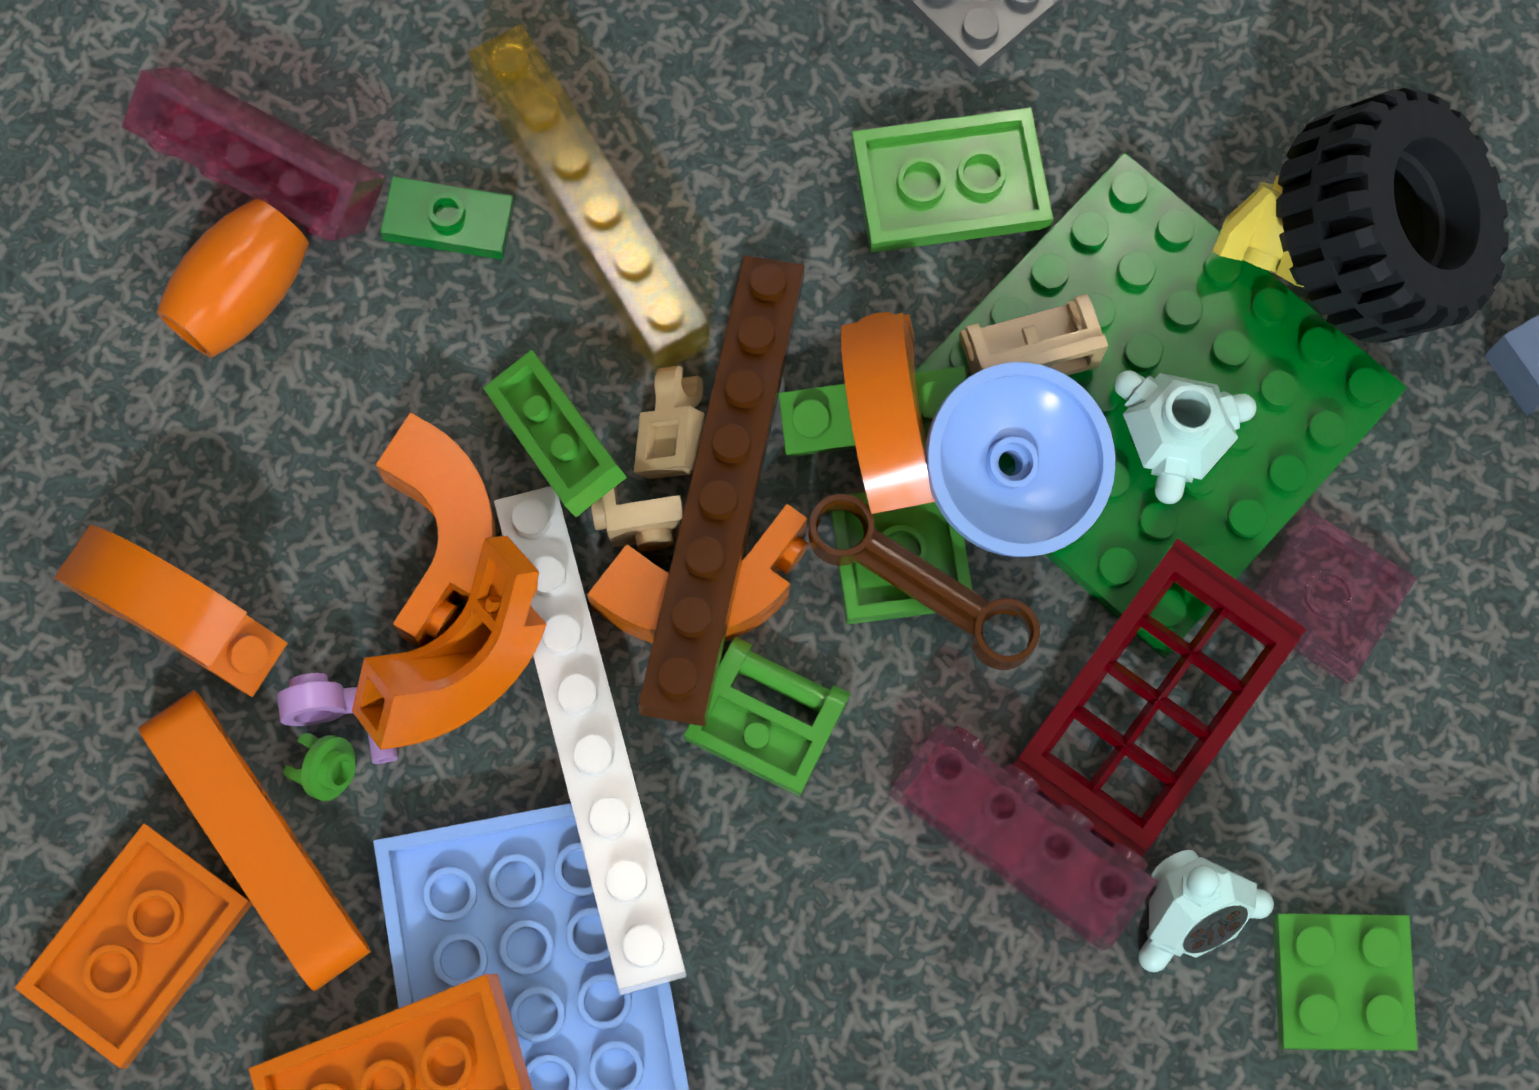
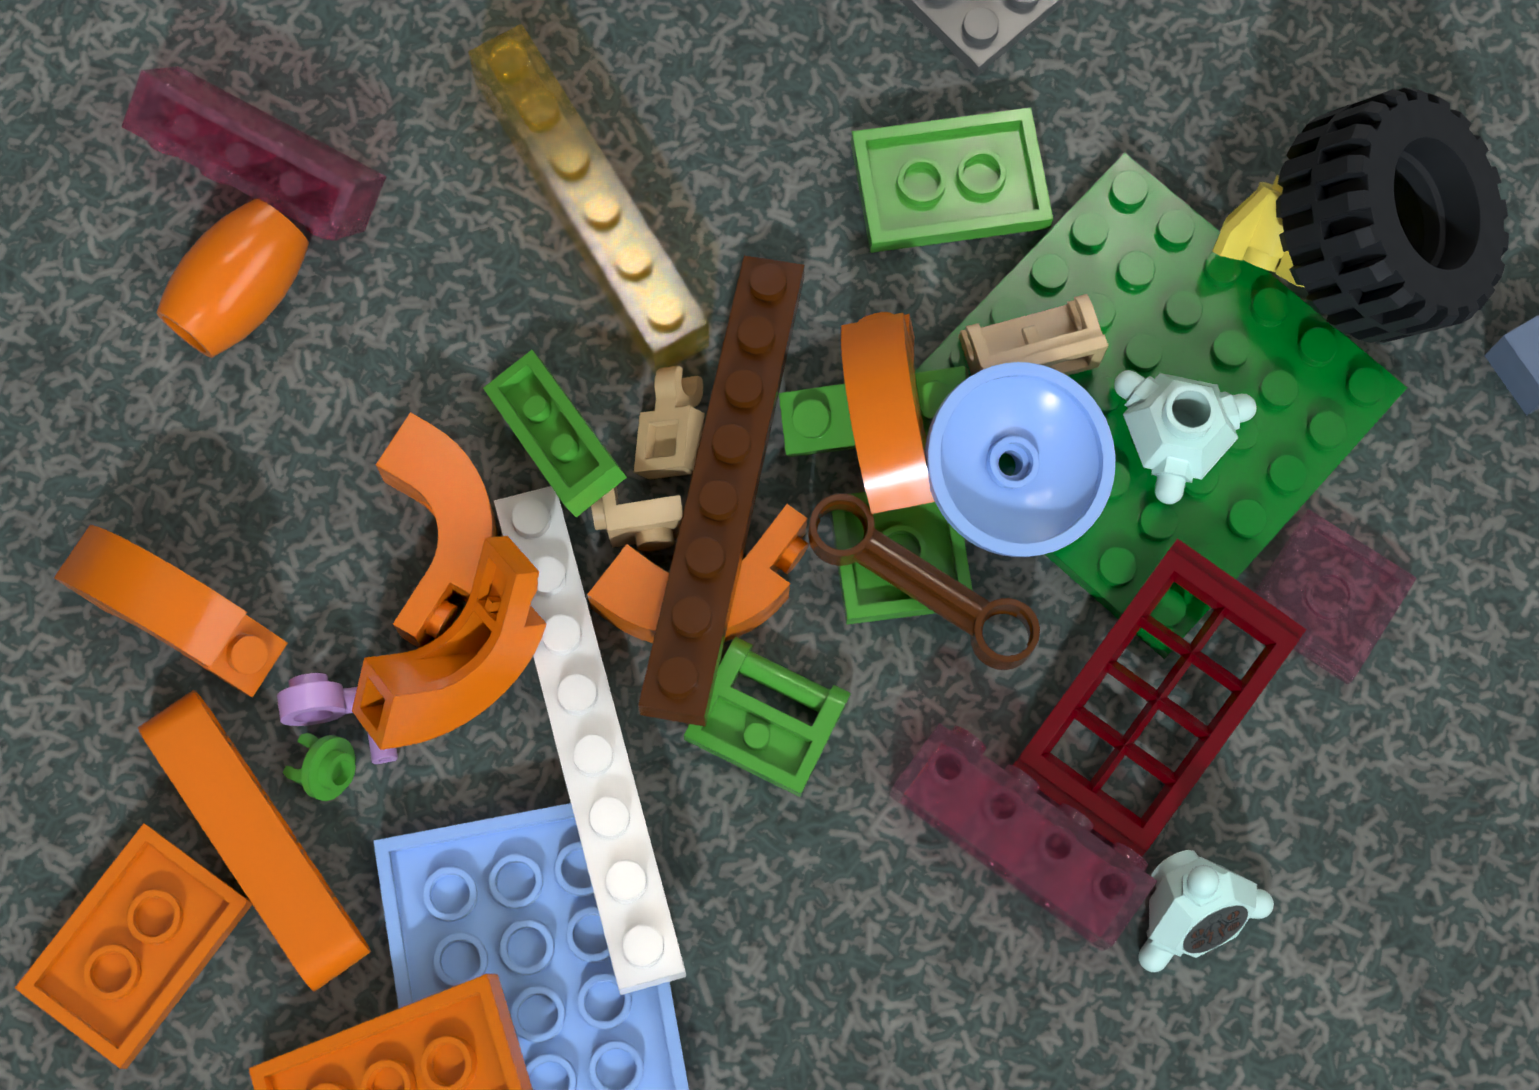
(447, 218): green plate -> none
(1344, 982): bright green plate -> none

